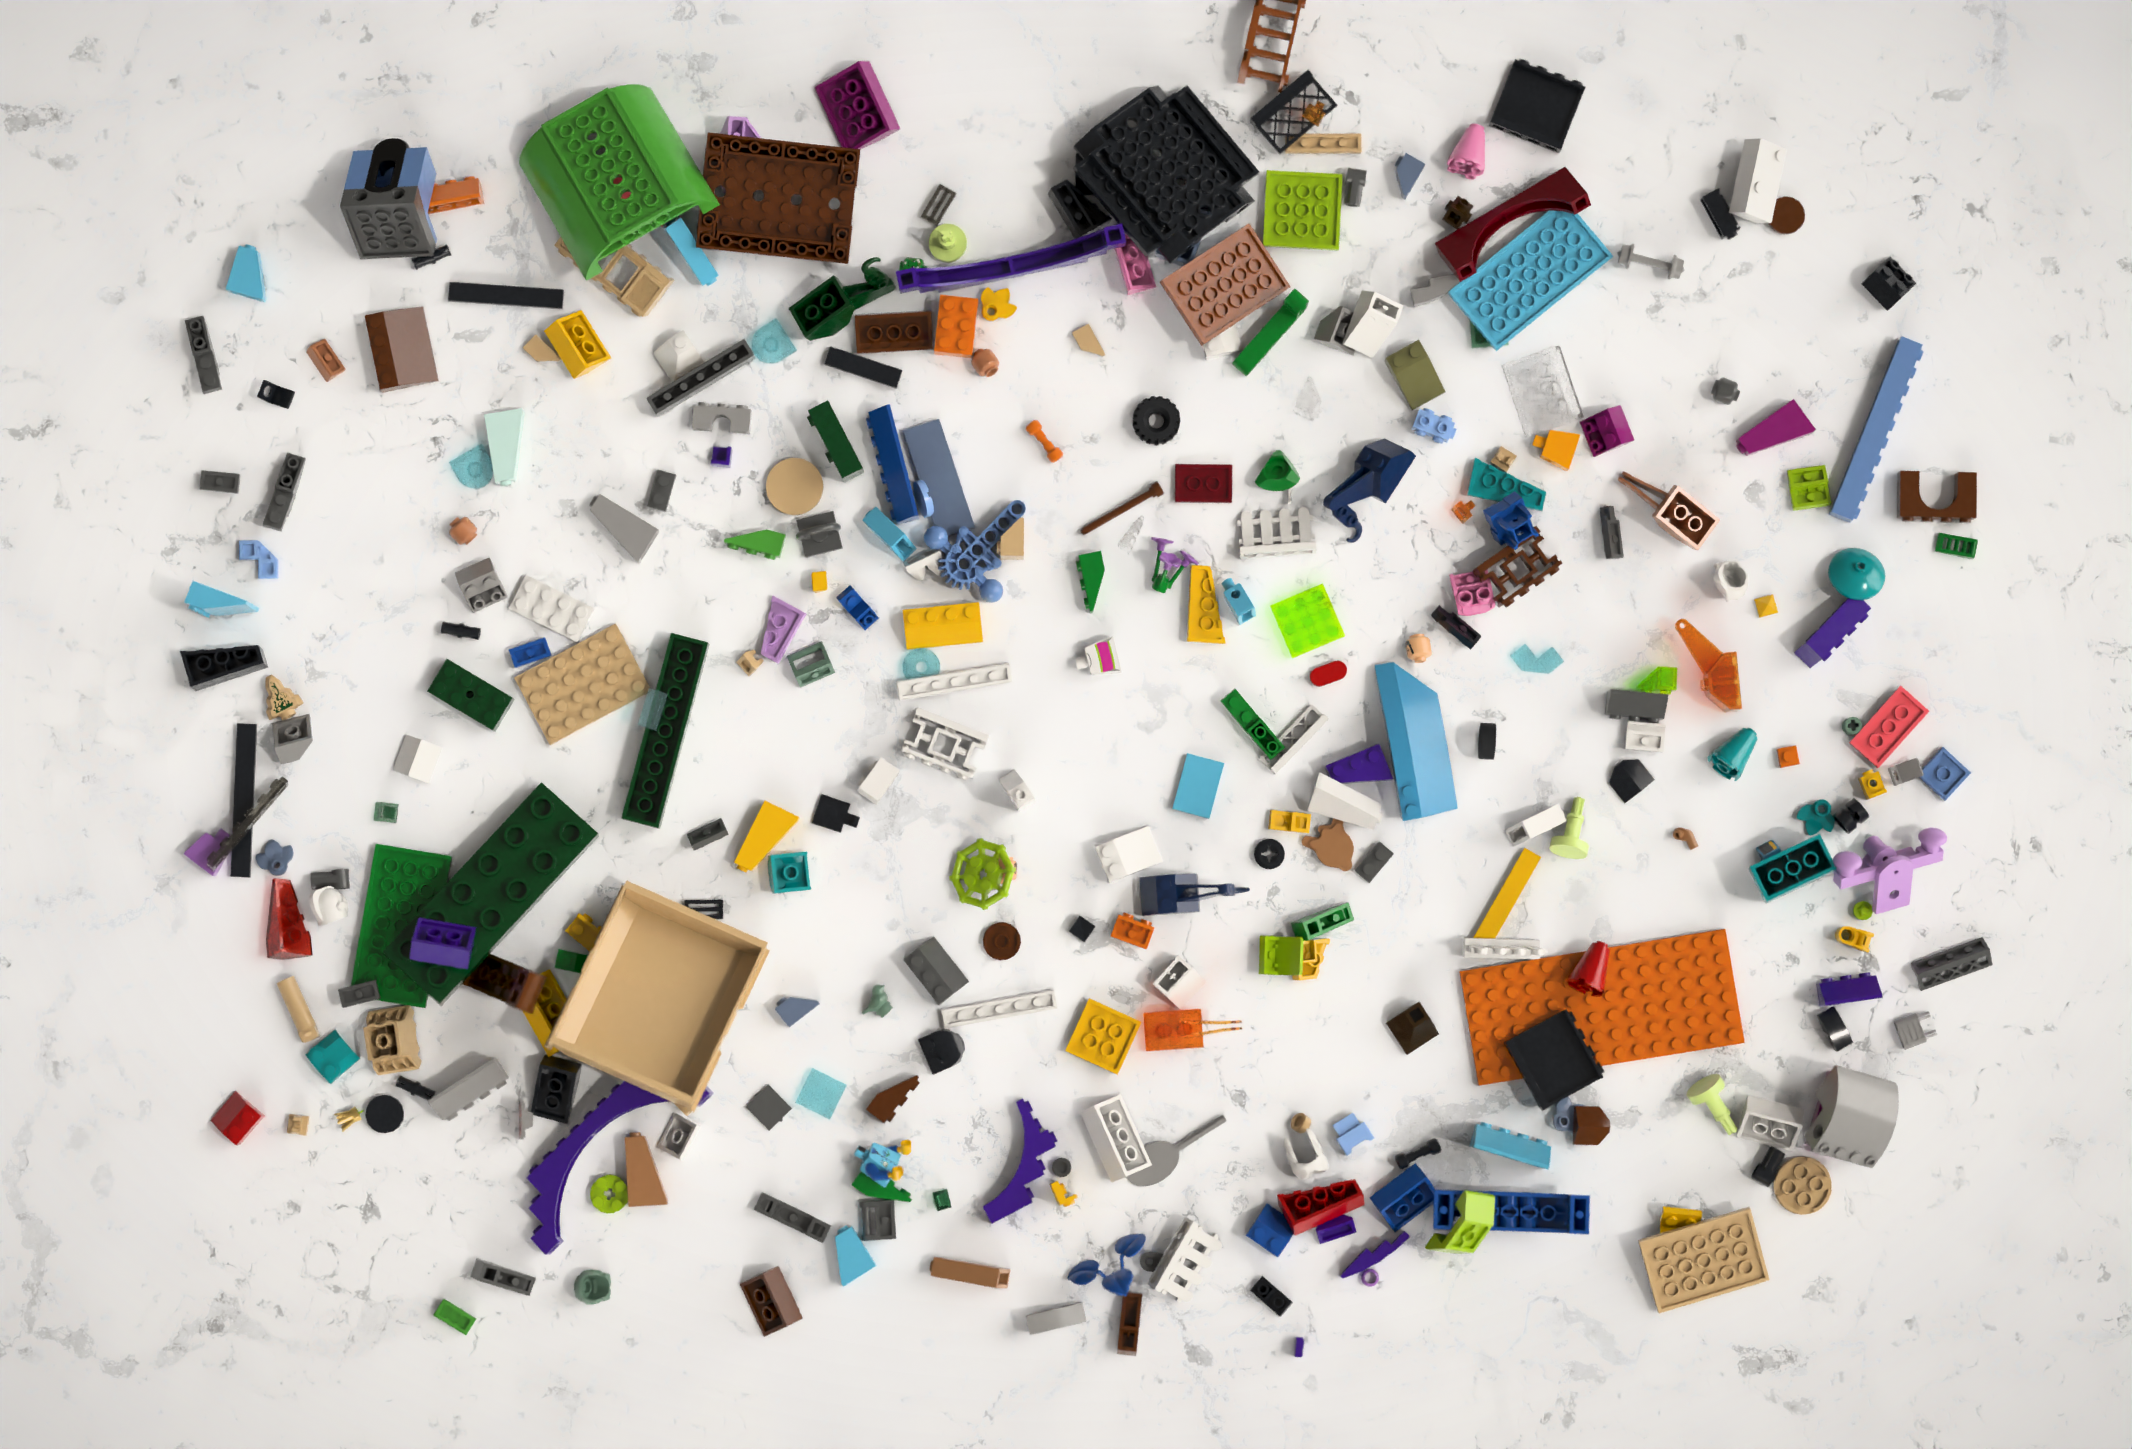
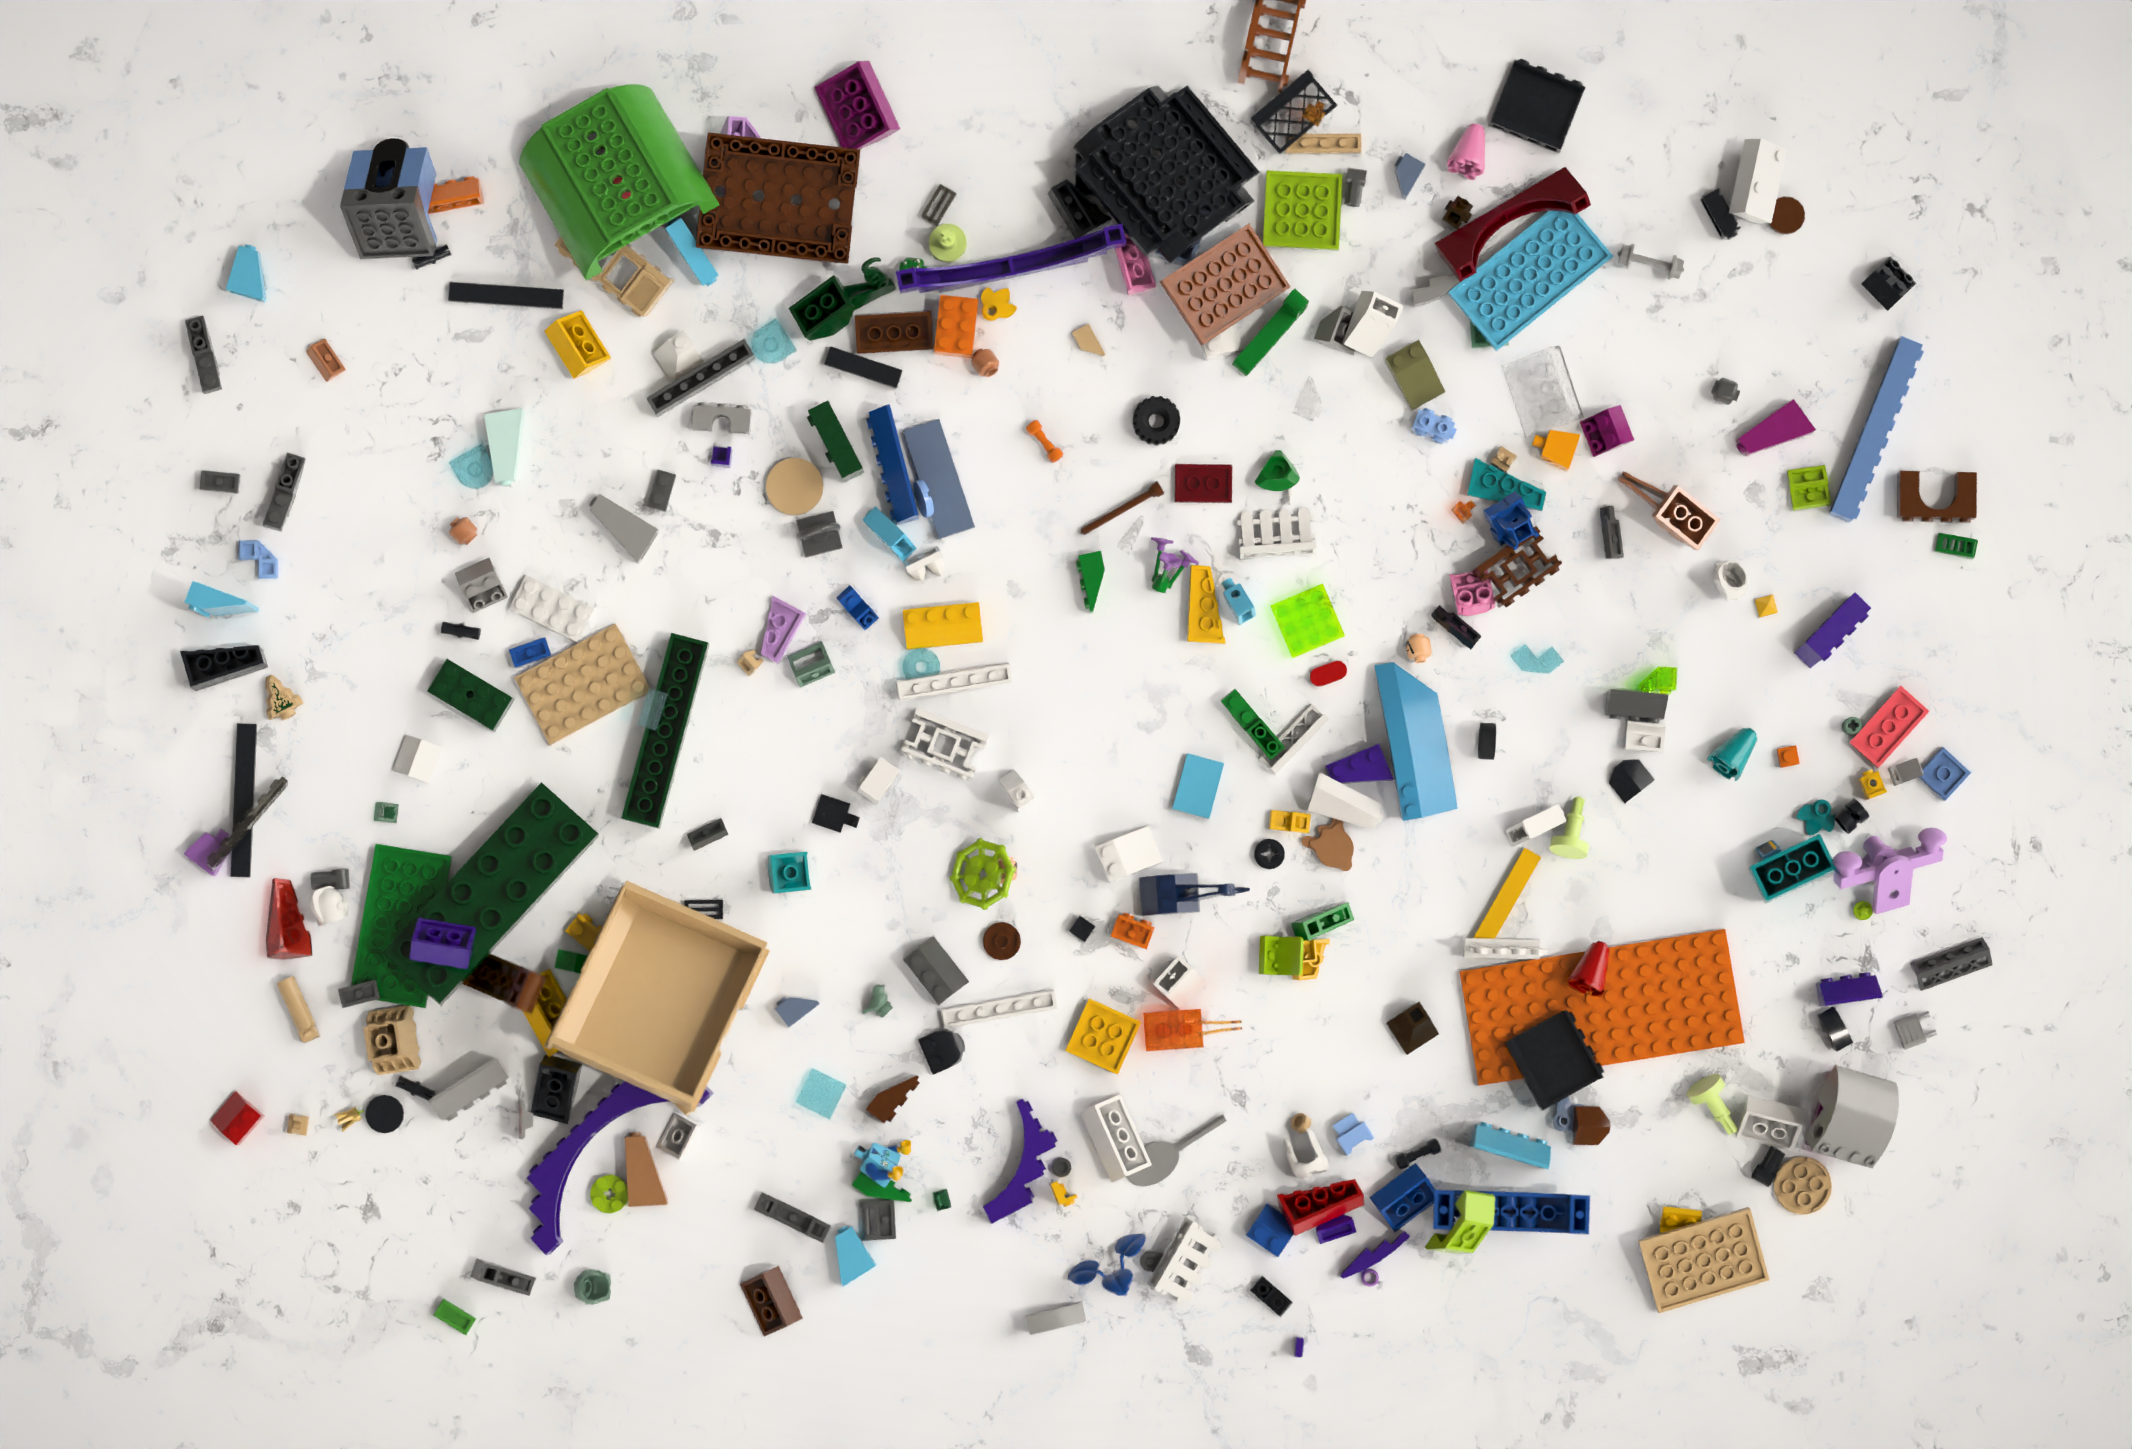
(275, 854): sand blue plate -> none
(277, 396): black bracket -> none
(292, 738): light grey slope -> none
(332, 1057): teal slope -> none
(401, 348): slope -> none
(540, 350): tan tile -> none
(763, 542): bright green slope -> none
(766, 832): yellow slope -> none
(768, 1107): dark grey piece -> none
(819, 581): yellow slope -> none
(937, 538): medium blue piece -> none
(970, 1272): medium nougat slope -> none
(1012, 542): tan slope -> none
(1100, 658): torso -> none
(1129, 1324): reddish brown slope -> none
(1374, 862): dark grey plate -> none
(1375, 475): dark blue slope -> none
(1685, 835): medium nougat arm -> none
(1718, 668): clear orange slope -> none
(1856, 582): teal dish -> none
(1857, 938): yellow piece -> none

